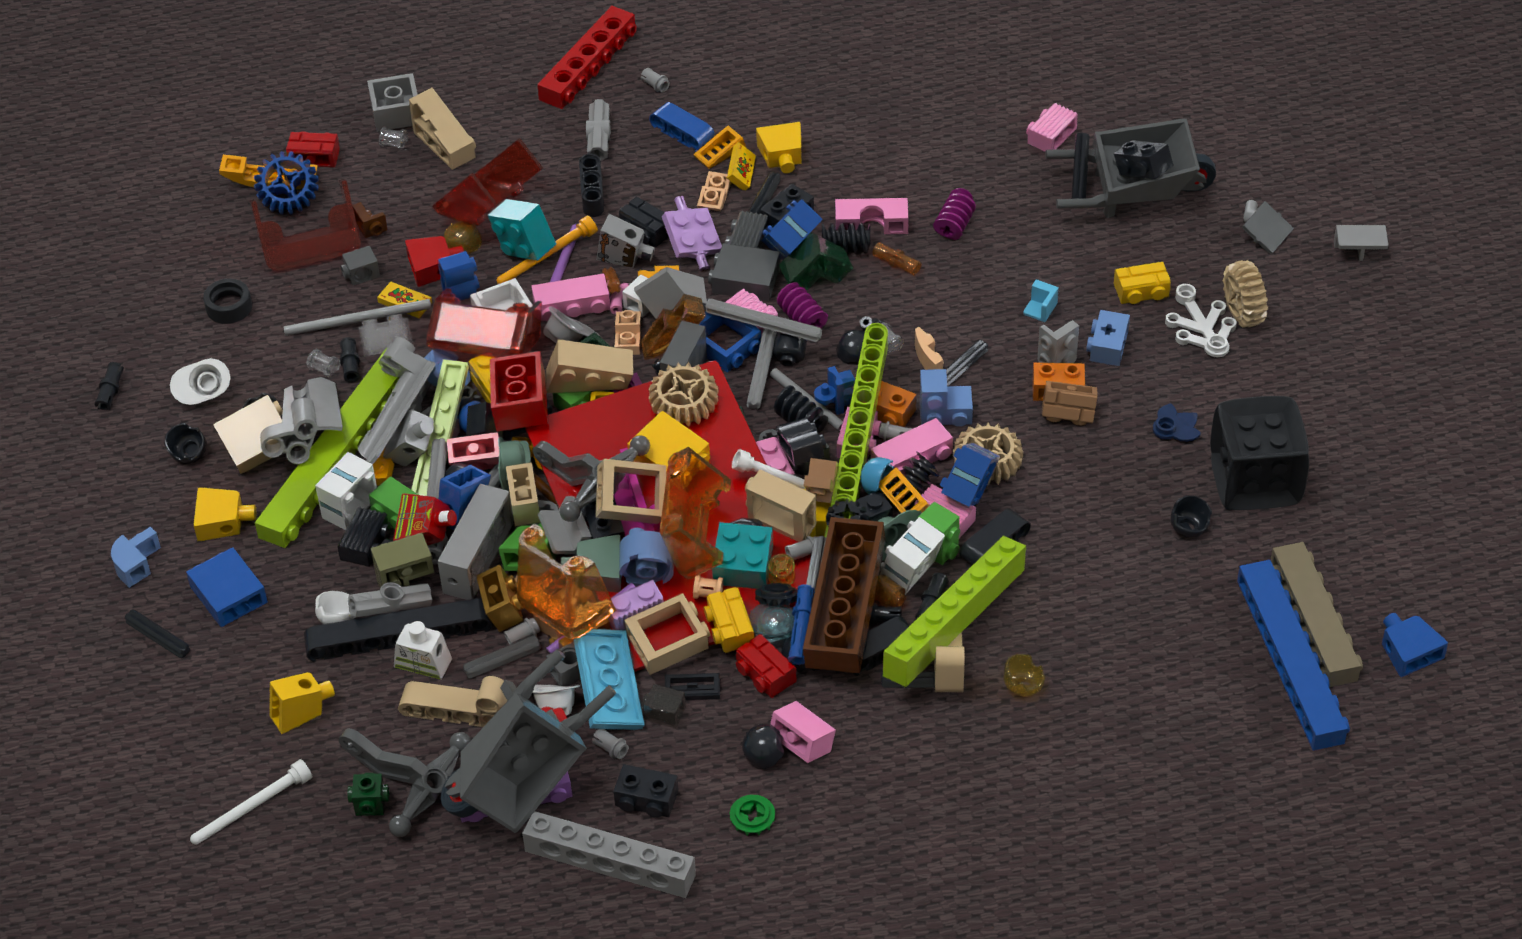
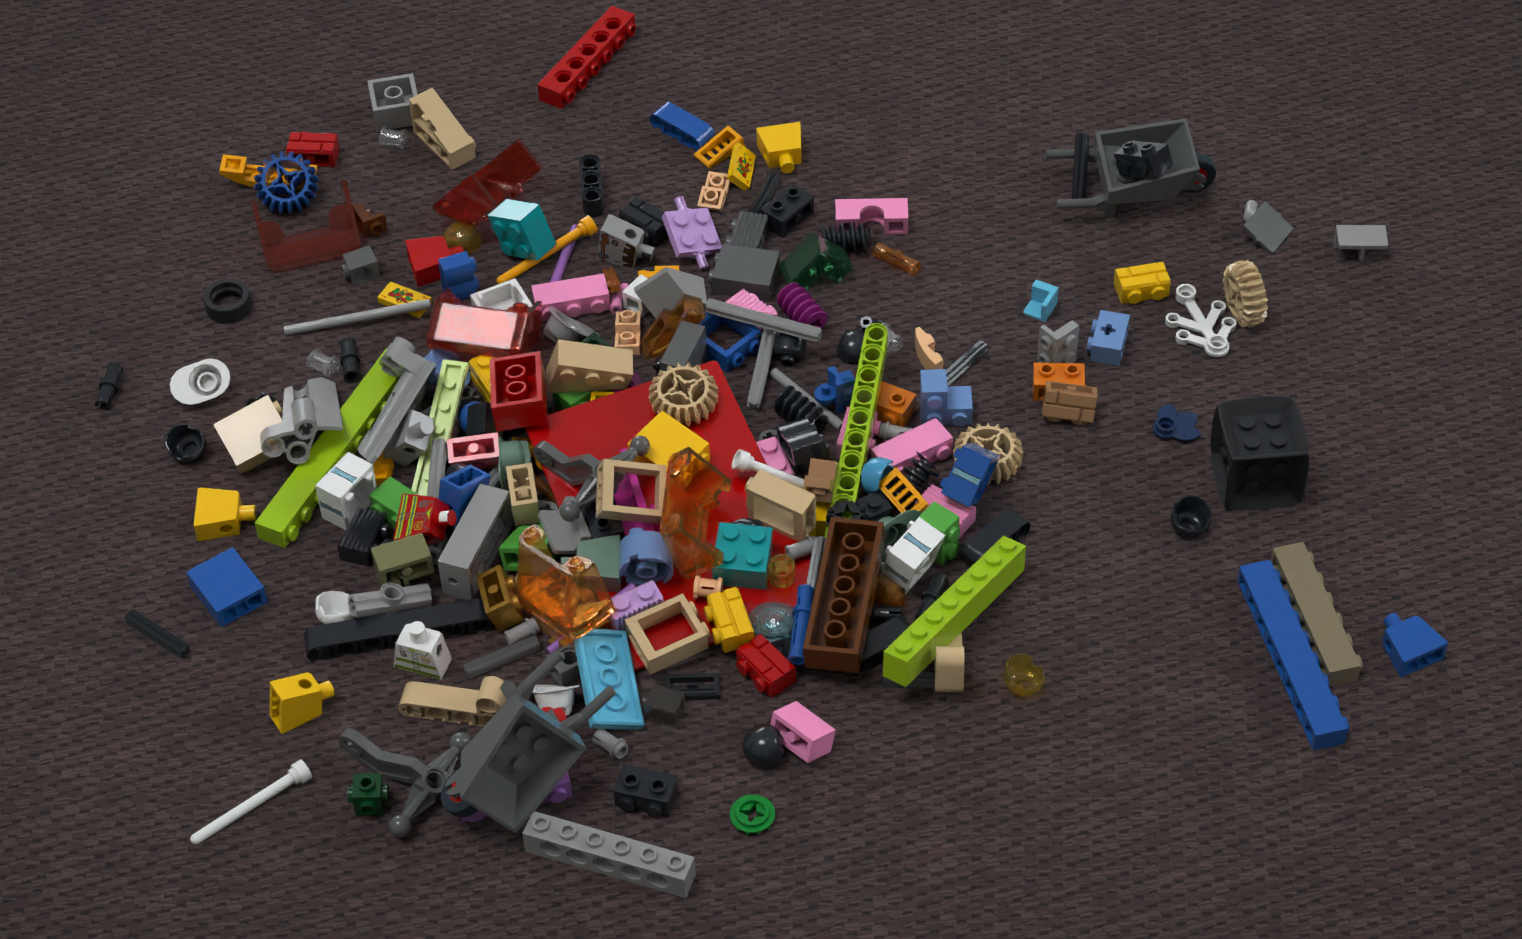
(131, 555): medium blue brick -> none
(377, 336): clear slope -> none
(598, 129): light grey piece -> none
(657, 81): light grey pin -> none
(776, 594): black gear -> none
(791, 228): blue container -> none
(955, 214): magenta piece -> none
(1052, 127): bright pink brick -> none

